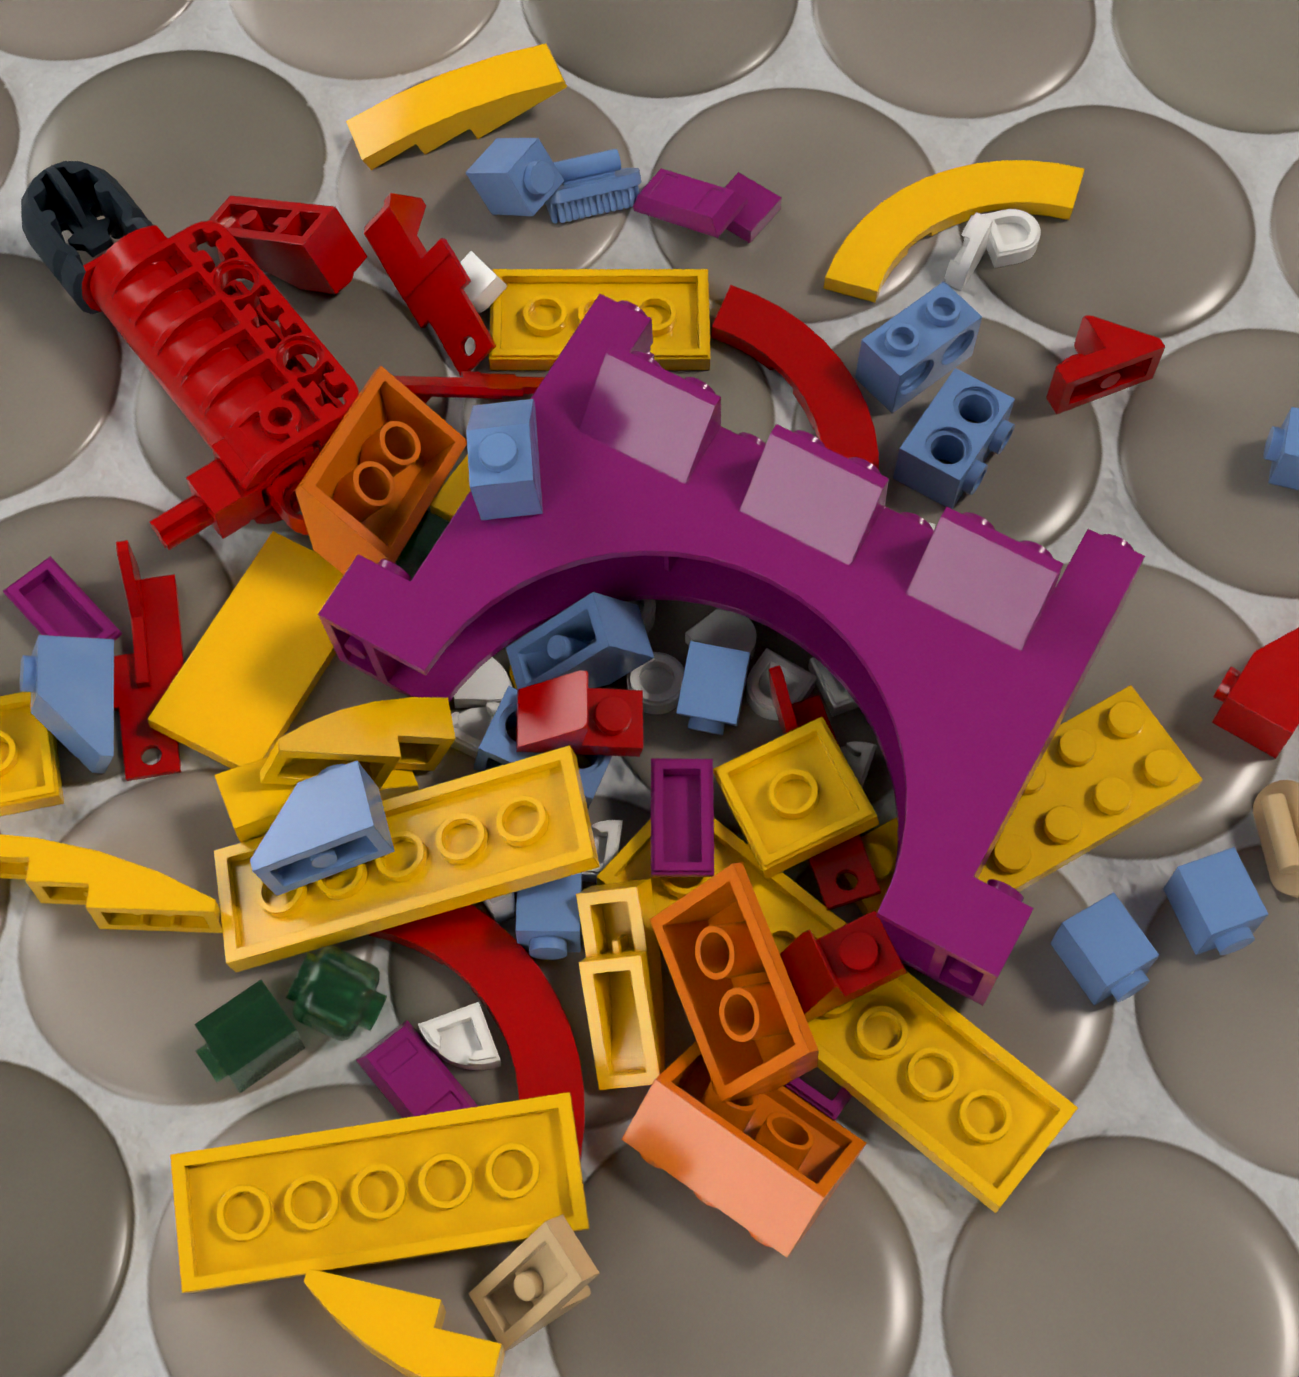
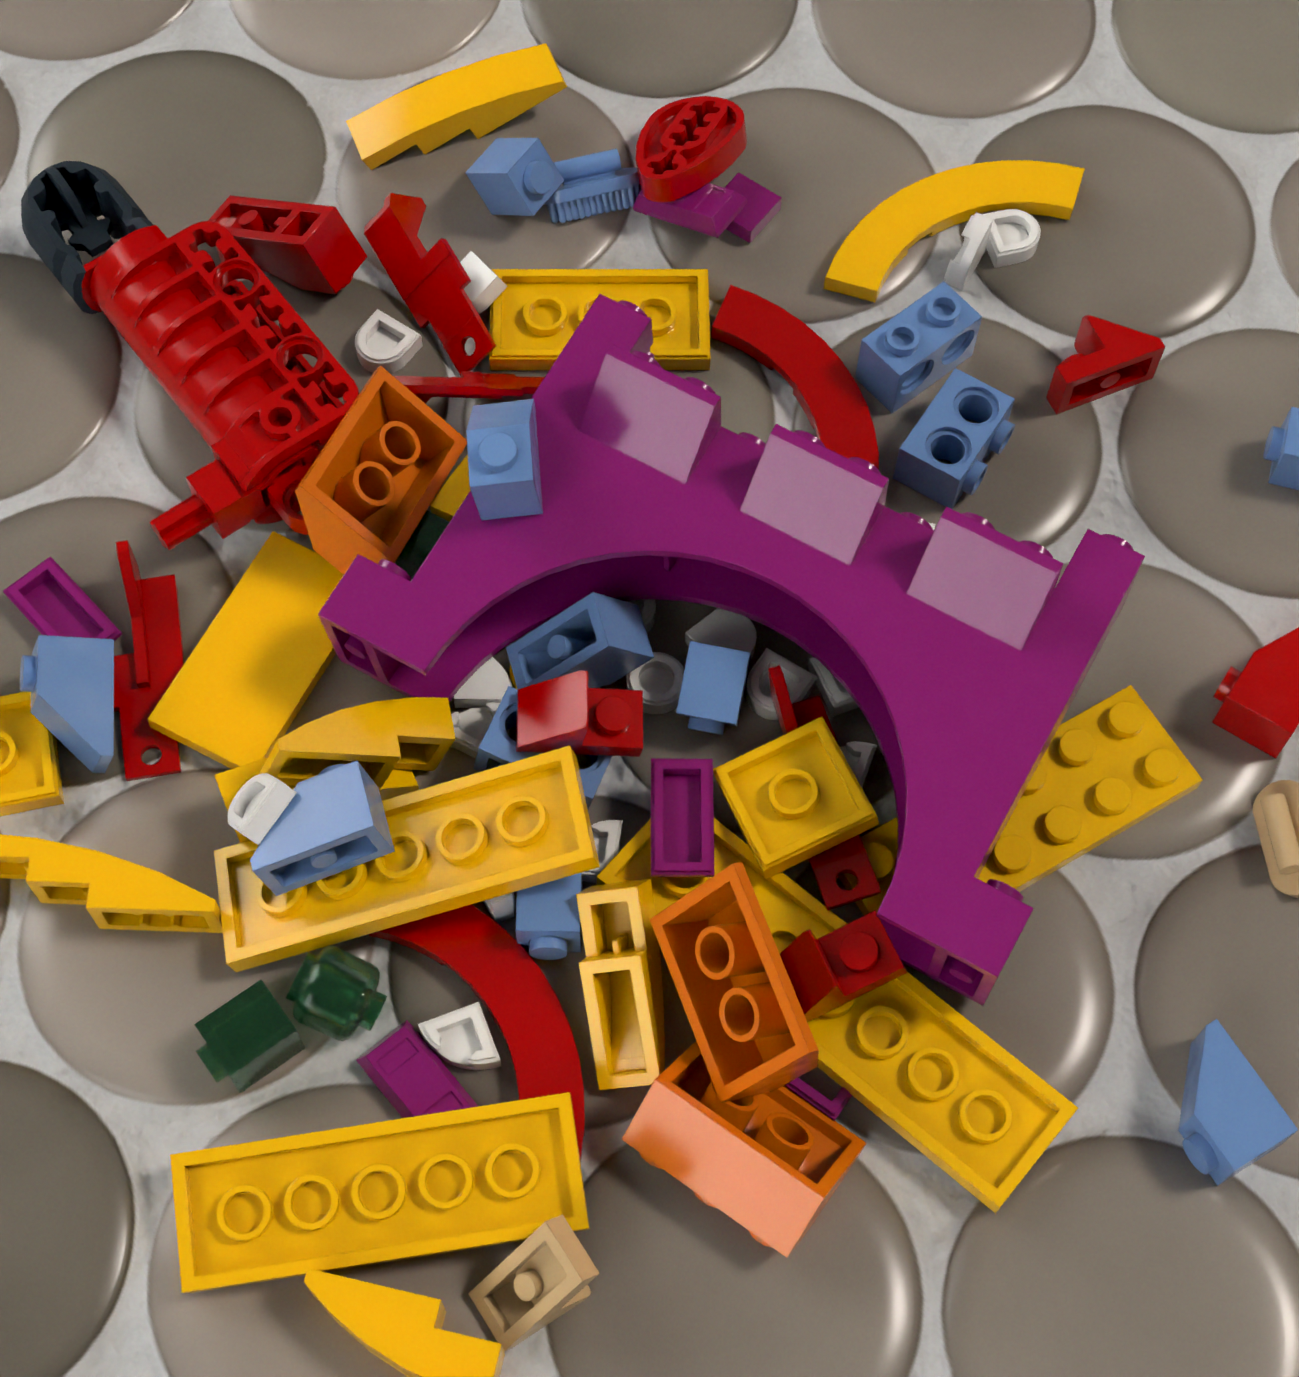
(259, 806): none -> white tile
(386, 343): none -> white tile
(688, 146): none -> red piece
(1105, 950): medium blue brick -> none
(1216, 903): medium blue brick -> none
(1227, 1108): none -> medium blue slope

